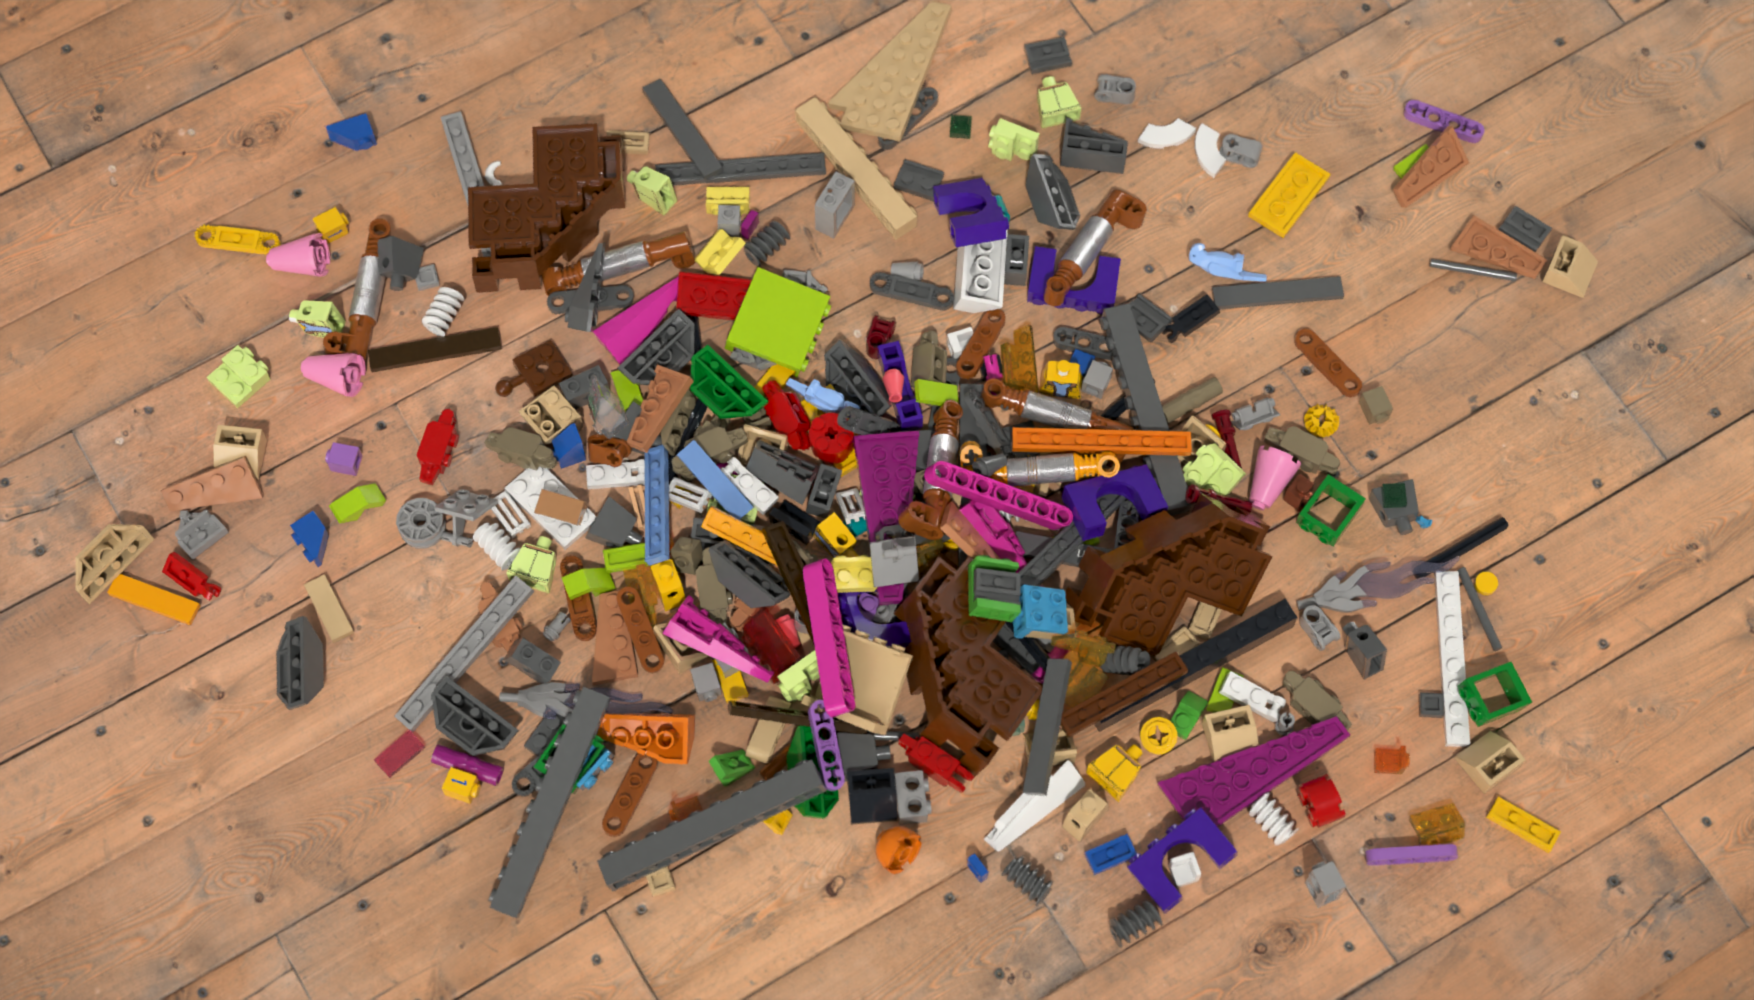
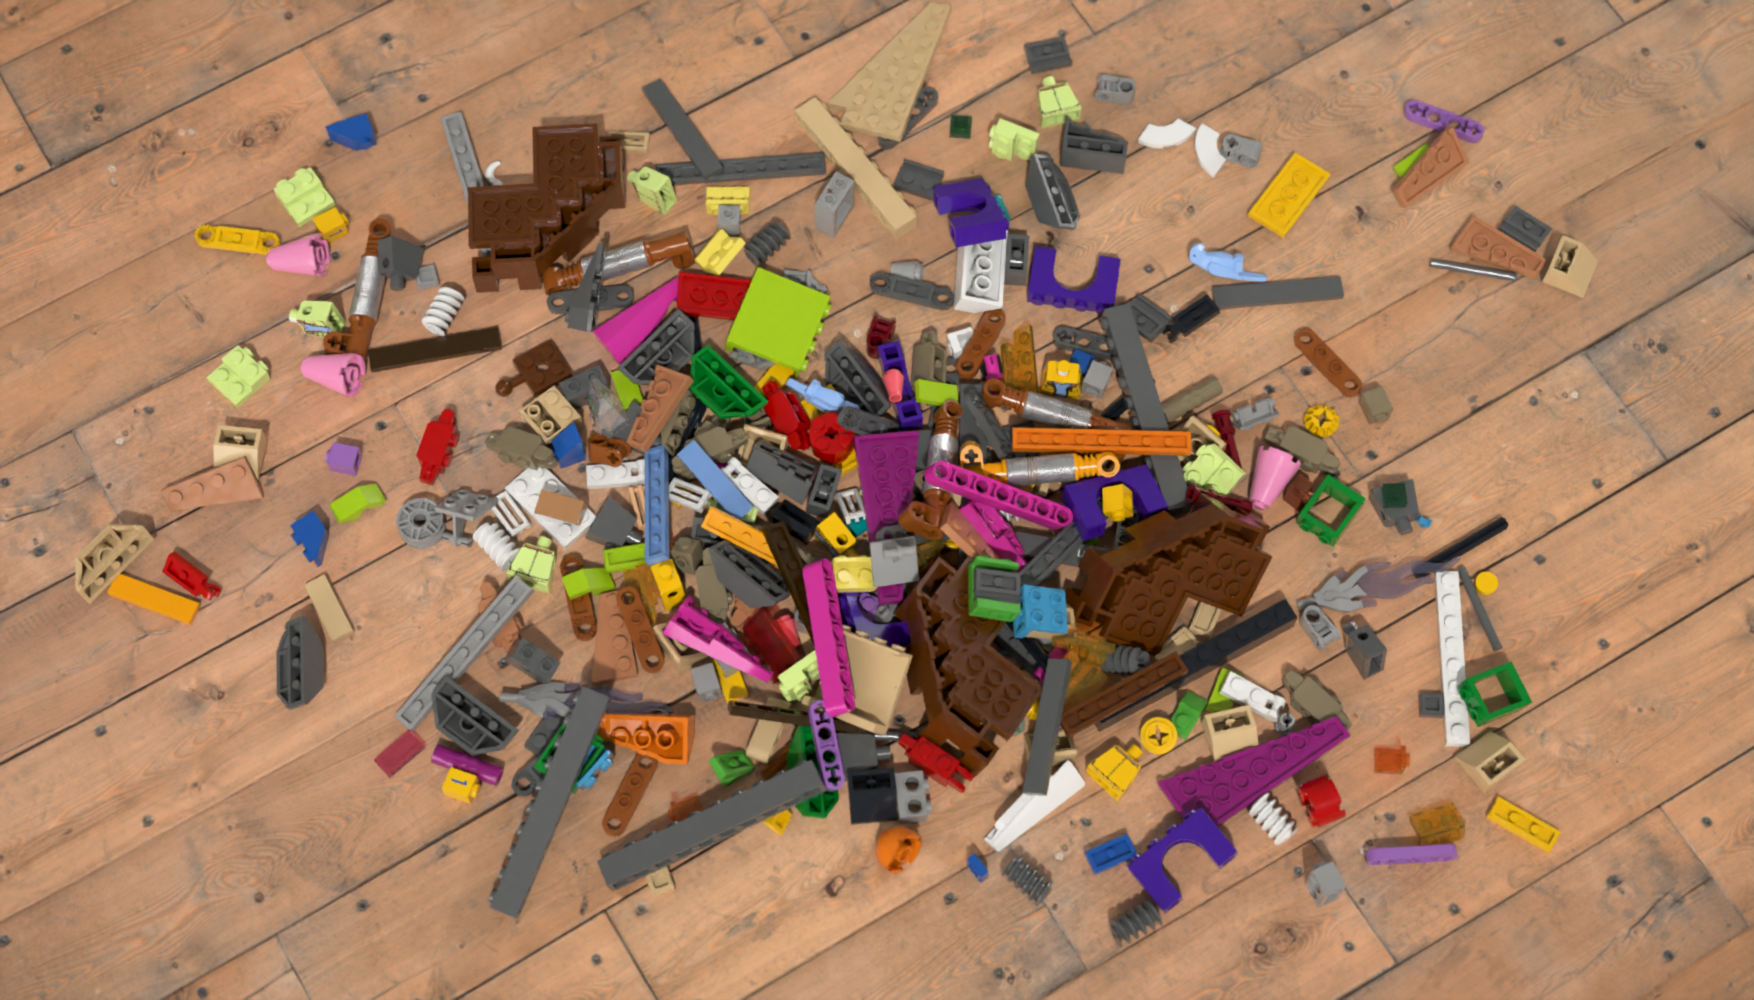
(198, 532): light grey slope -> none
(303, 196): none -> yellowish green plate
(556, 626): light grey pin -> none
(749, 224): magenta tile -> none
(989, 465): dark grey cone -> none
(1086, 814): tan torso -> none
(1091, 241): dark orange piece -> none
(1117, 502): none -> yellow brick
(1184, 870): white panel -> none

